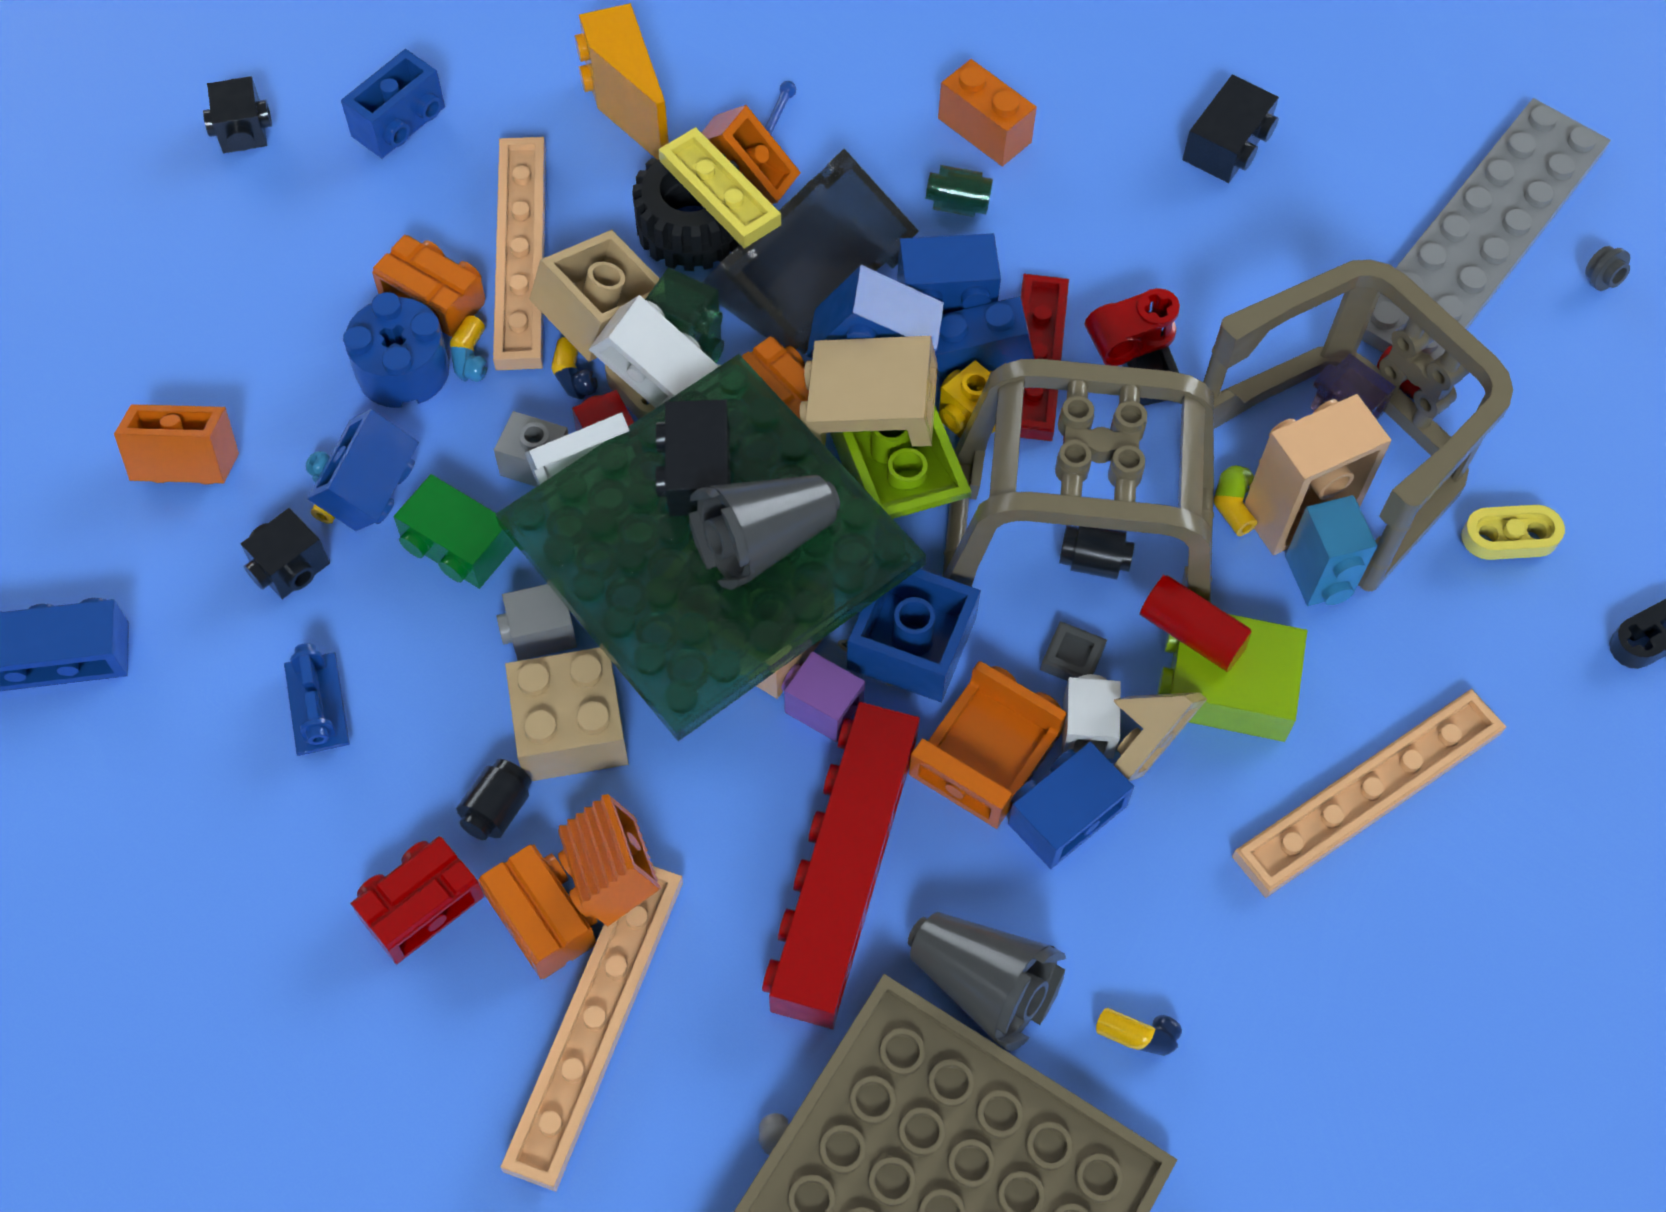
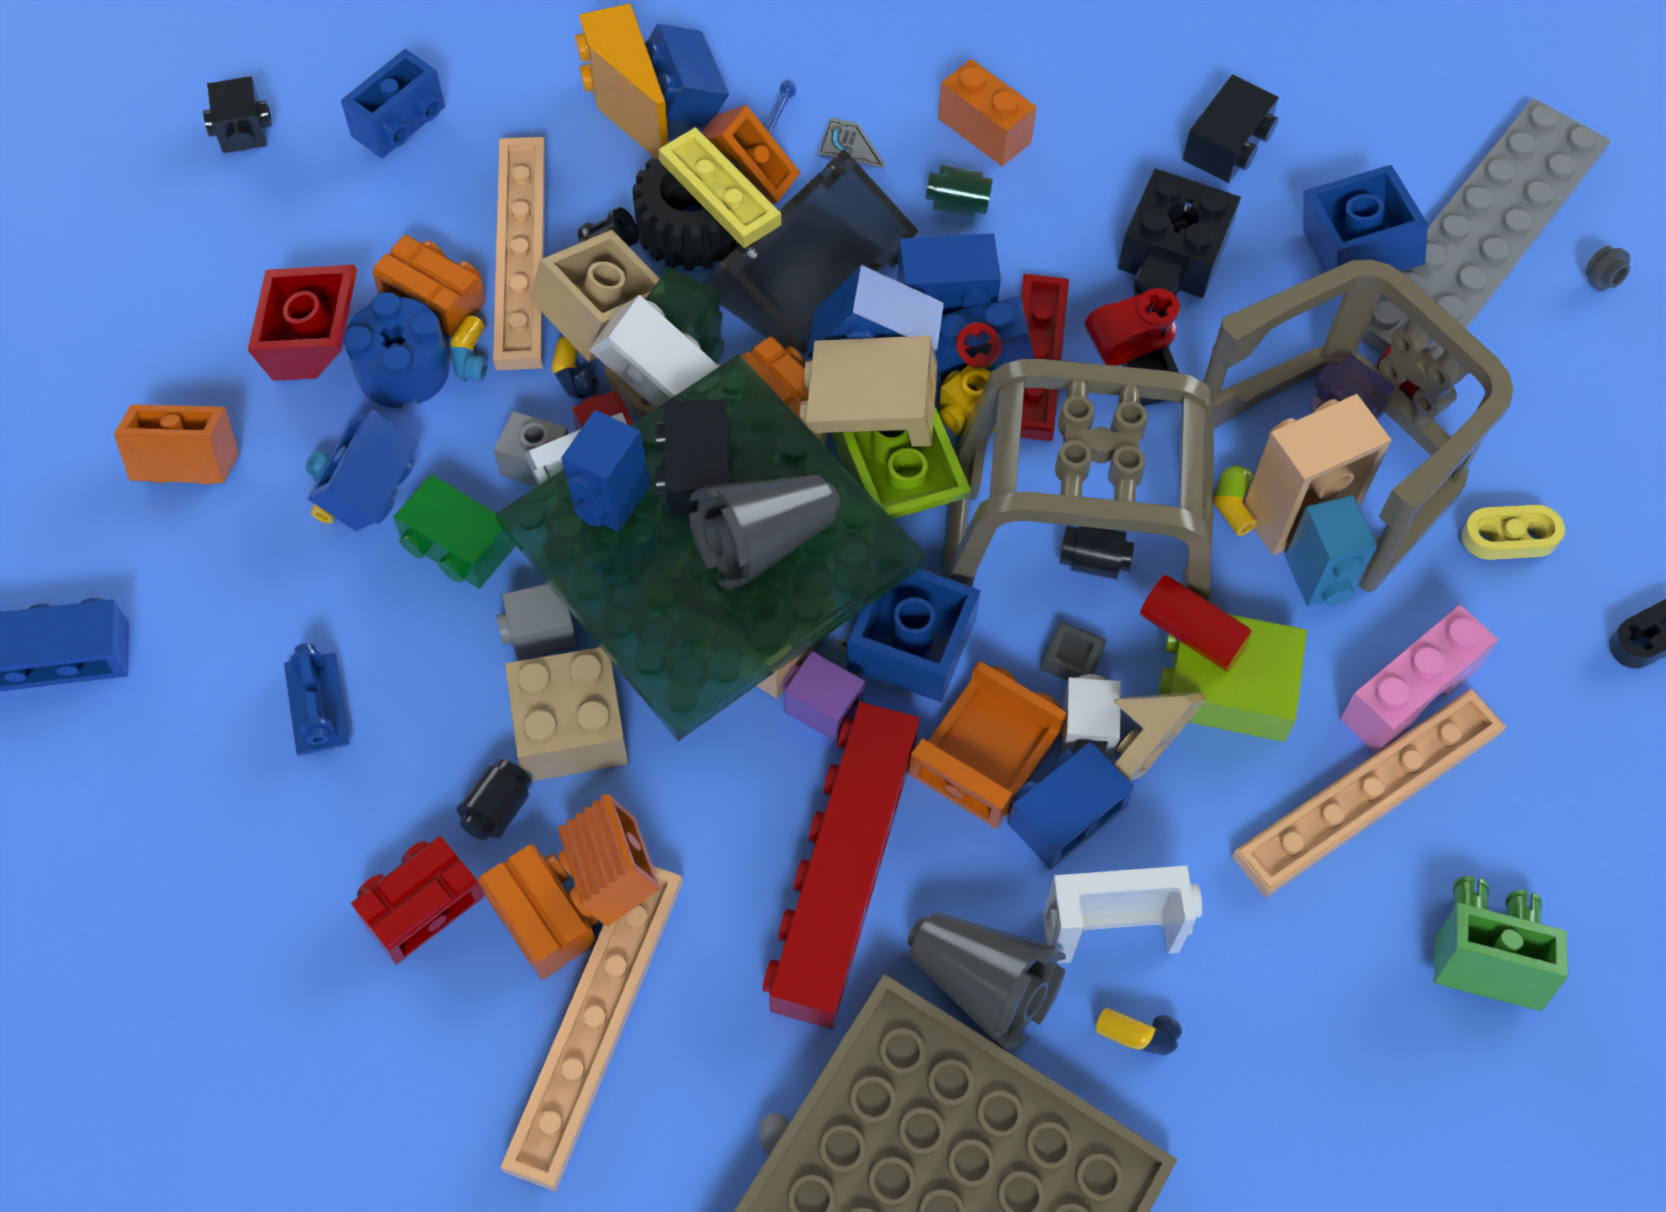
(284, 554): black brick -> none
(301, 320): none -> red slope
(606, 471): none -> blue brick
(617, 220): none -> black bush
(686, 74): none -> blue brick
(849, 136): none -> light grey sticker
(977, 331): none -> red bush
(1121, 900): none -> white panel
(1177, 244): none -> black brick
(1365, 220): none -> blue brick
(1416, 677): none -> bright pink arch
(1499, 953): none -> bright green brick

